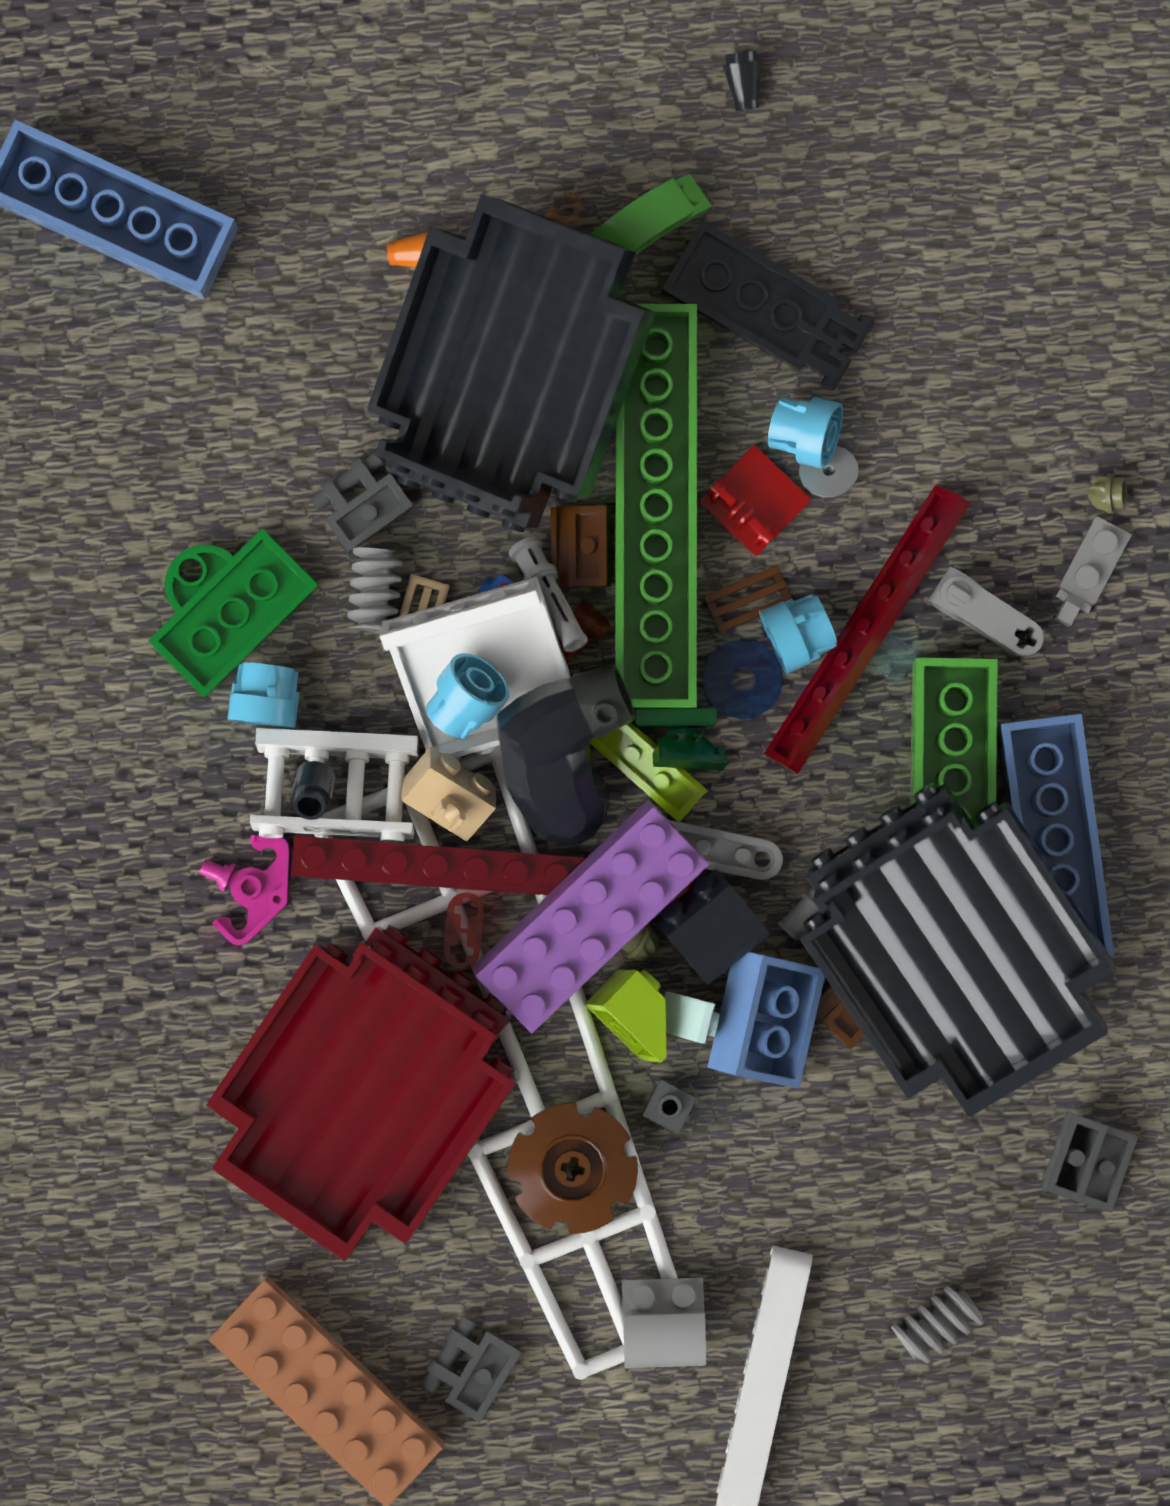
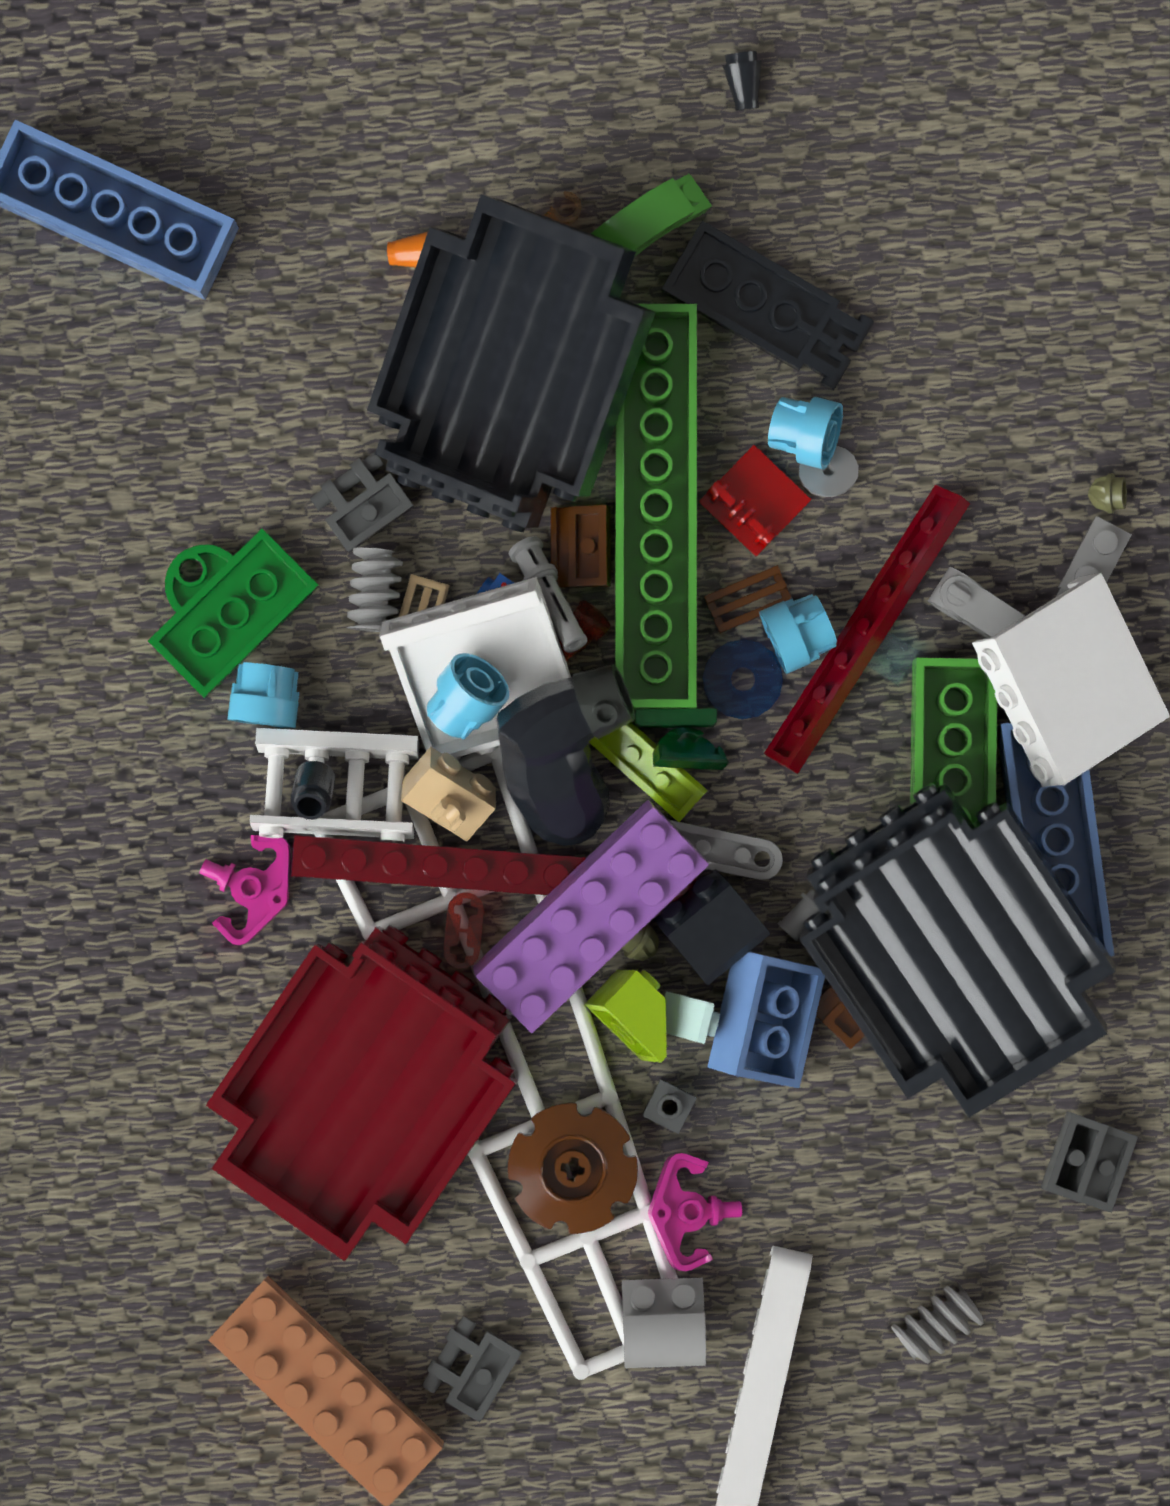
(681, 1211): none -> dark pink piece
(1072, 681): none -> white panel

